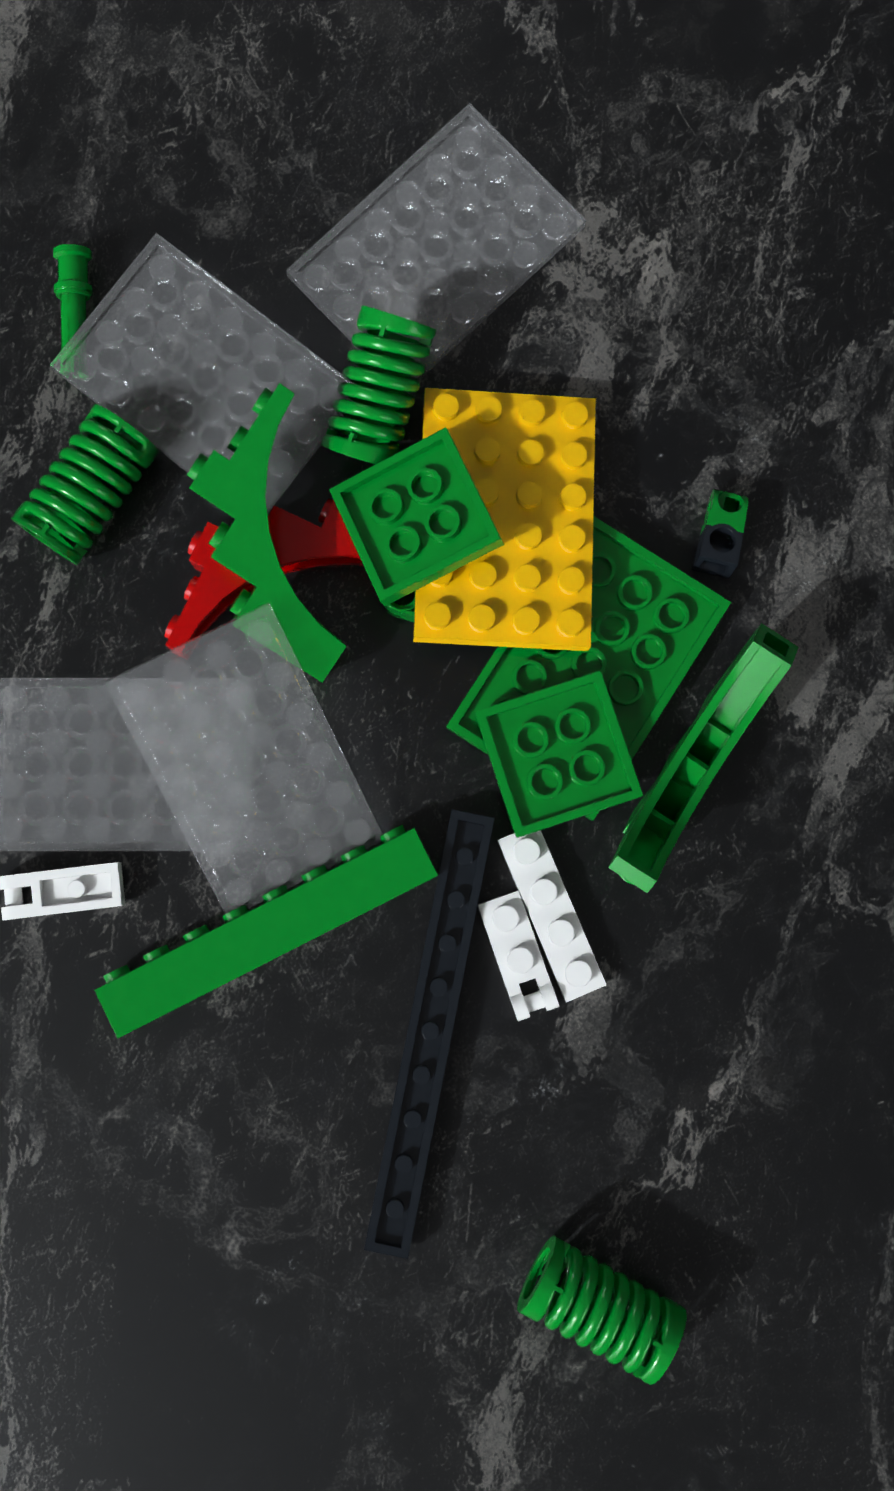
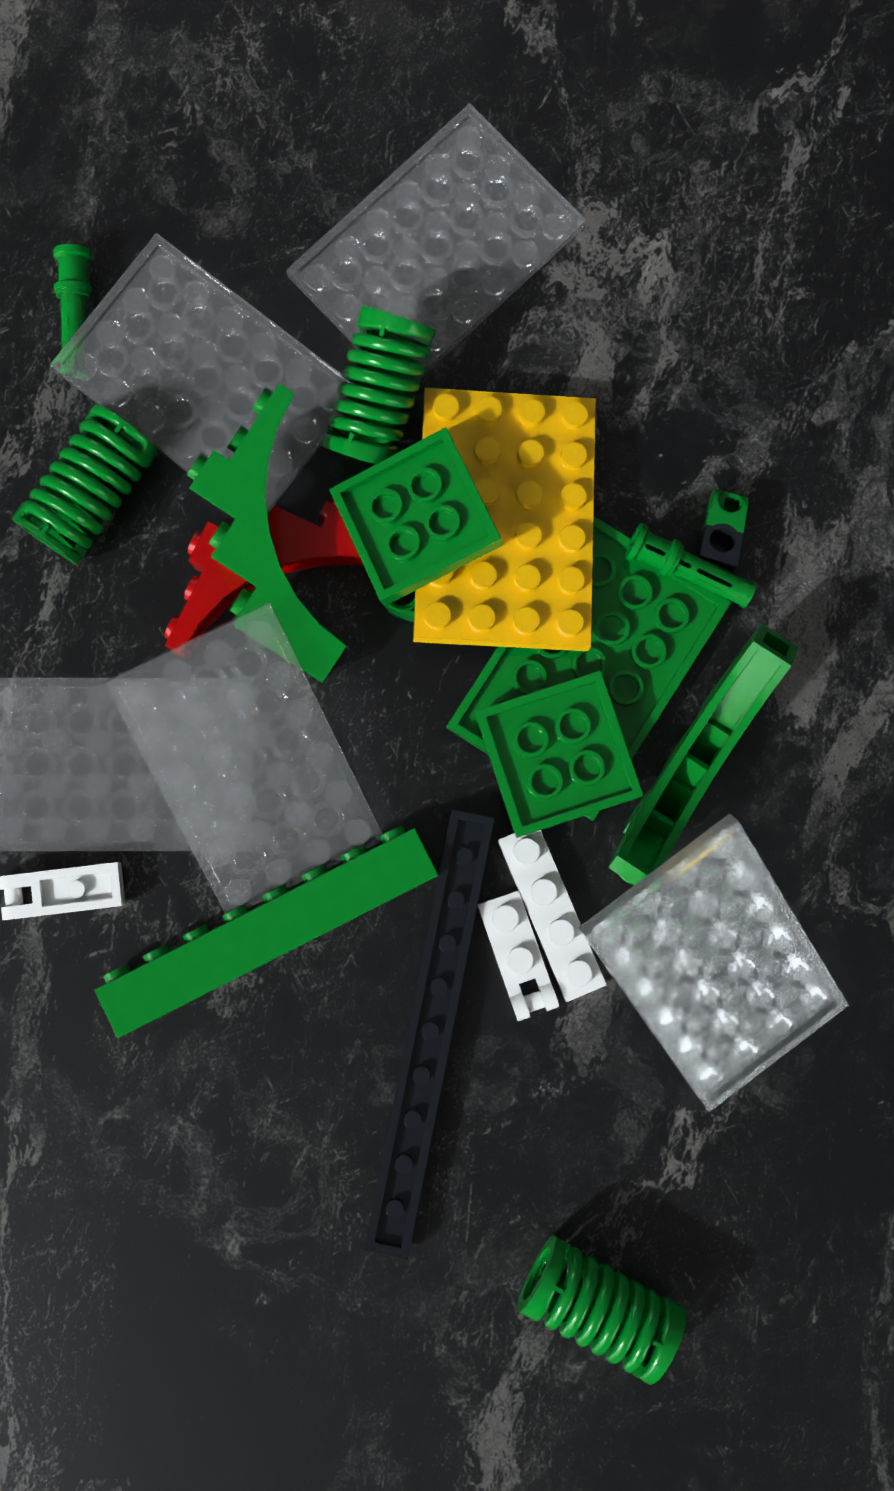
(667, 563): none -> green pin
(715, 962): none -> clear plate

